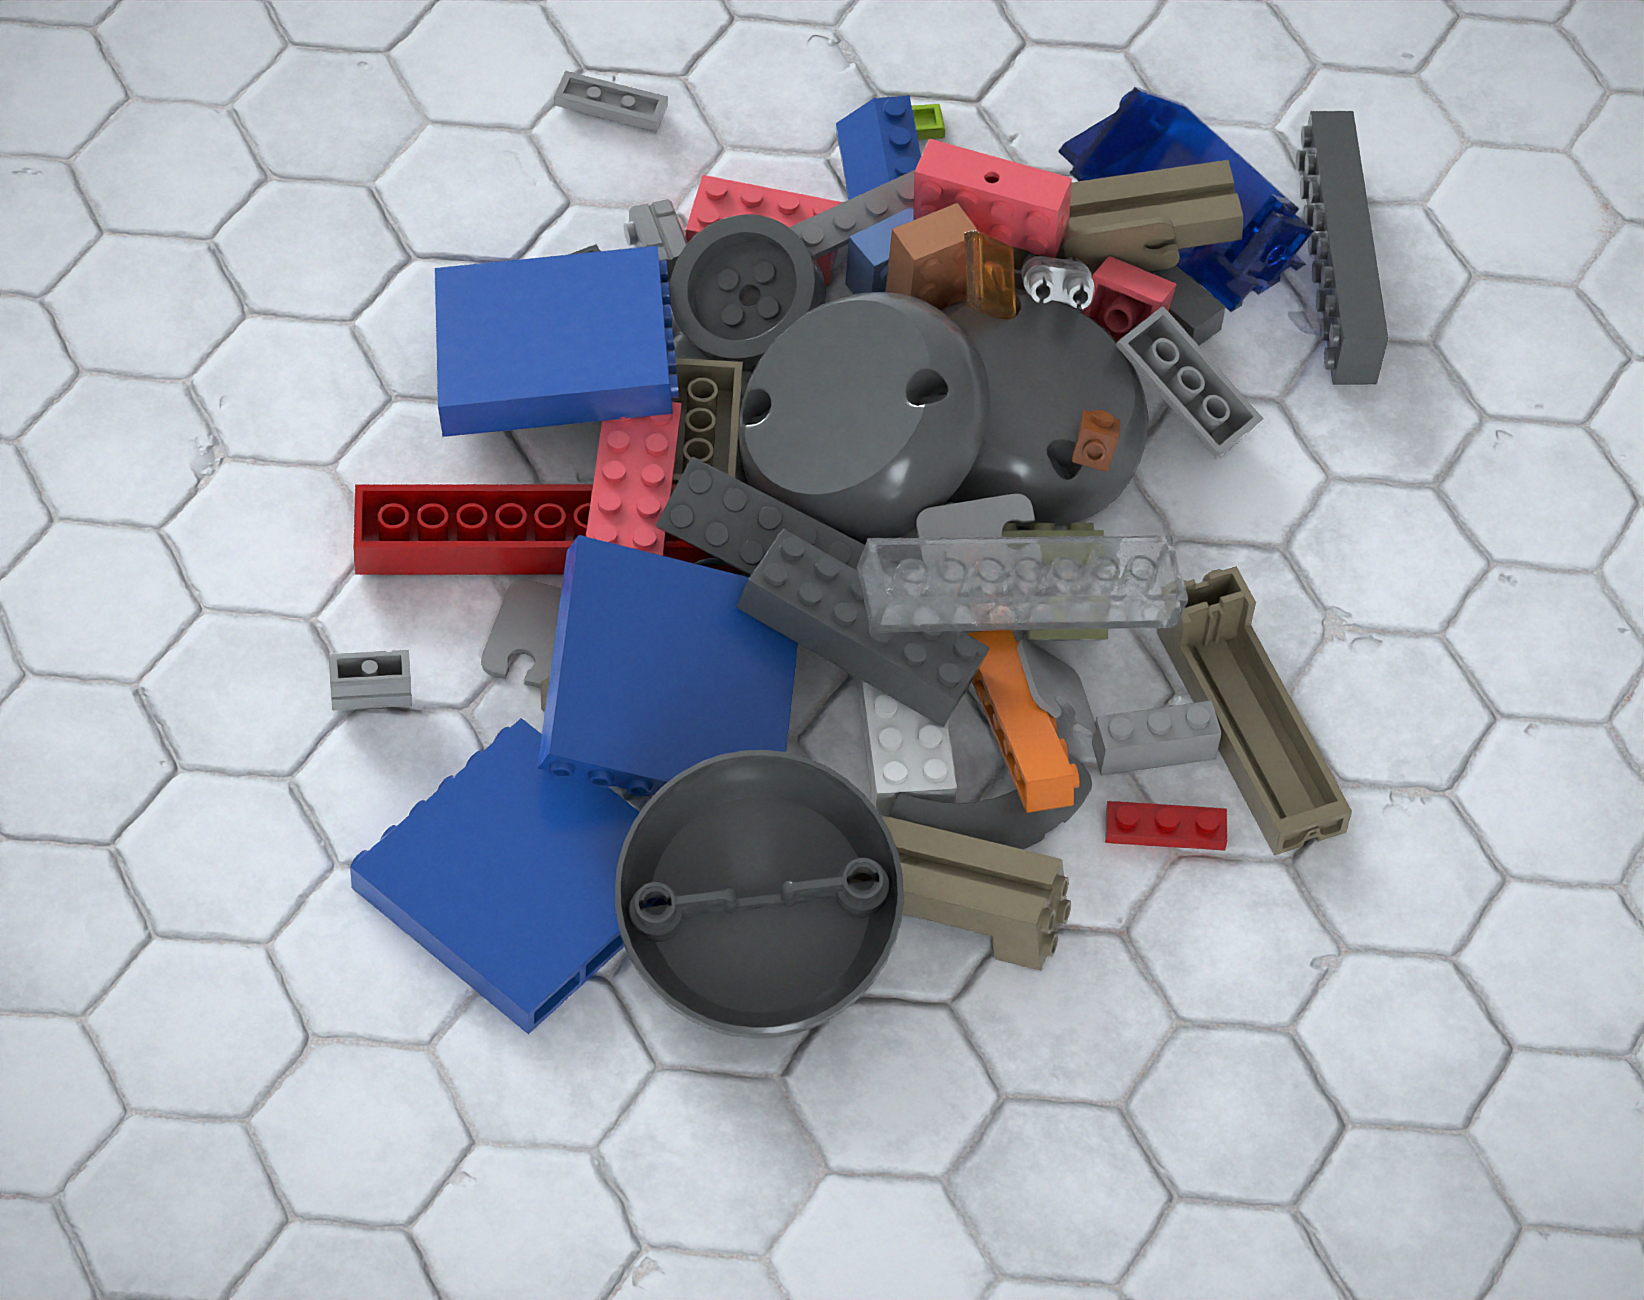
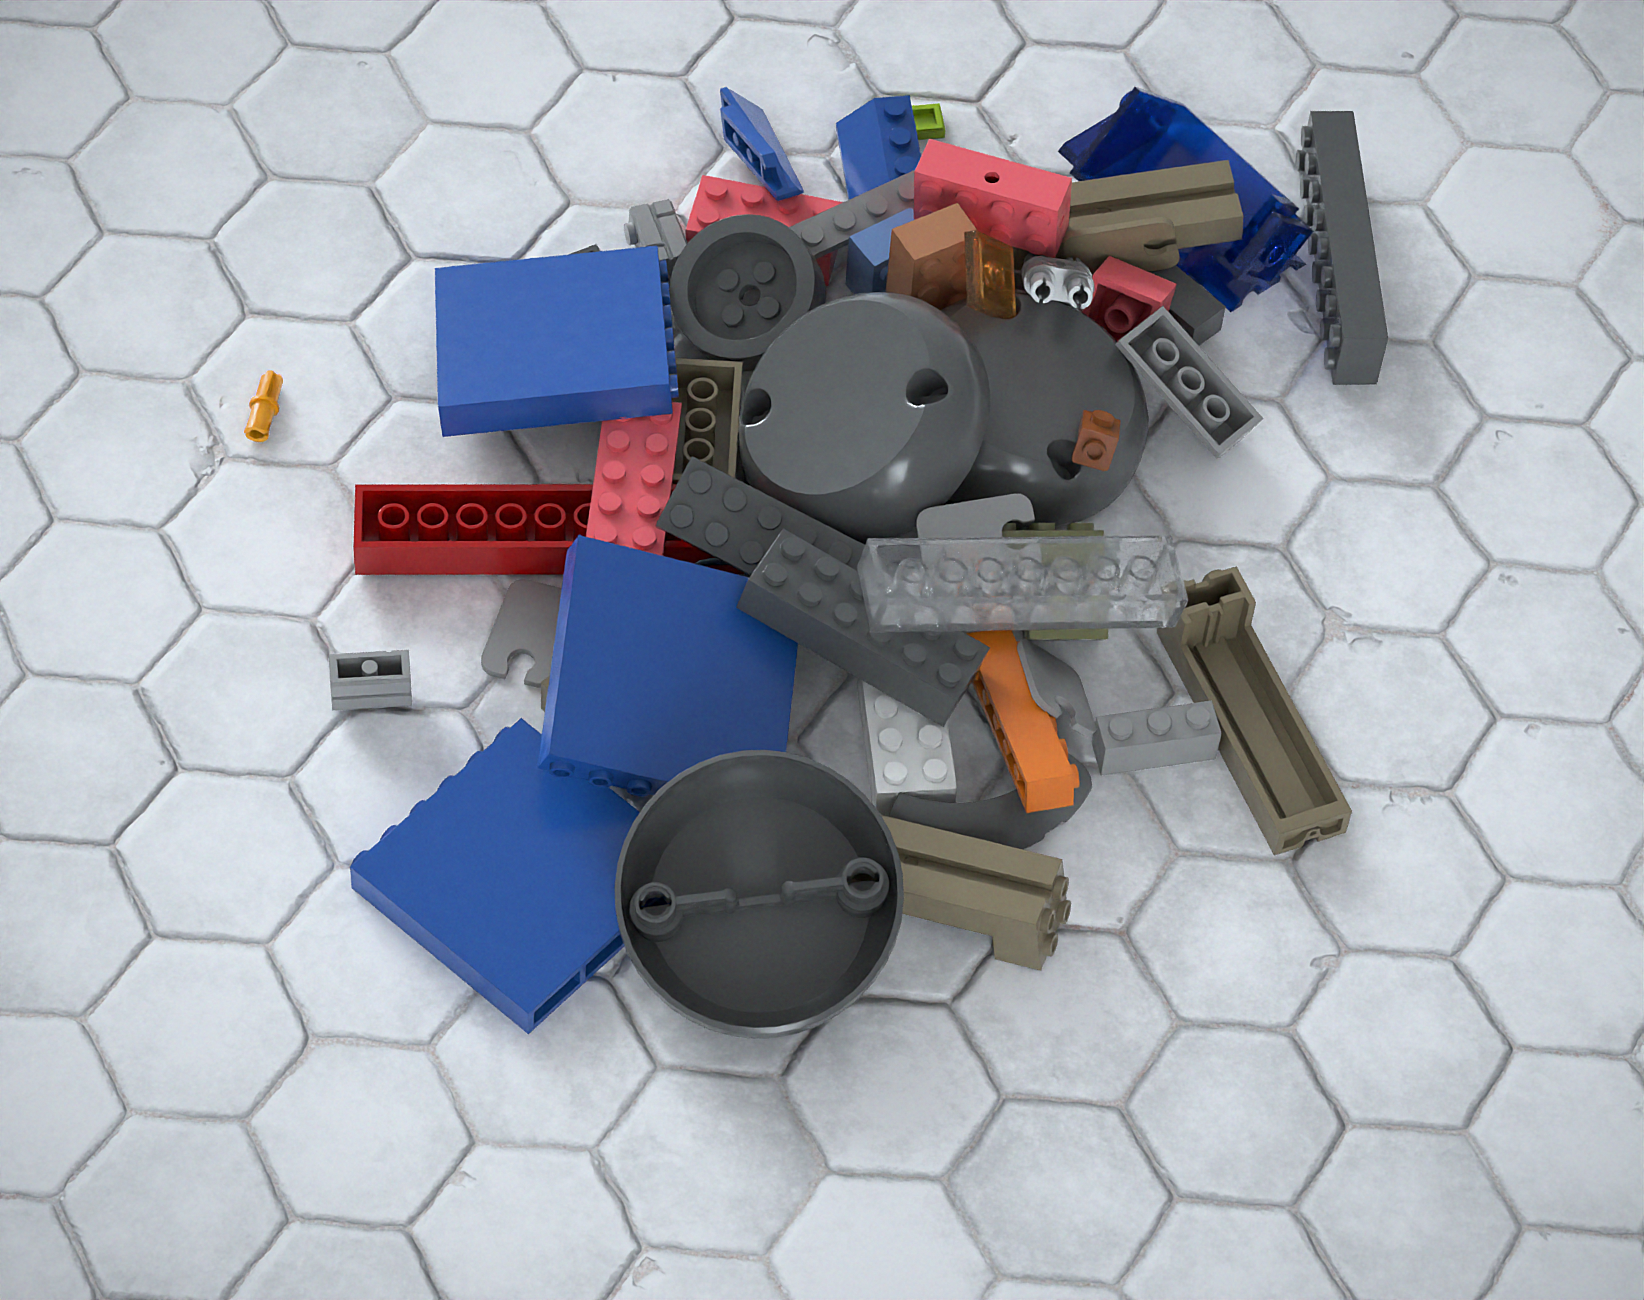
(264, 407): none -> light orange axle
(611, 101): light grey plate -> none
(757, 145): none -> blue wedge
(1166, 825): red plate -> none

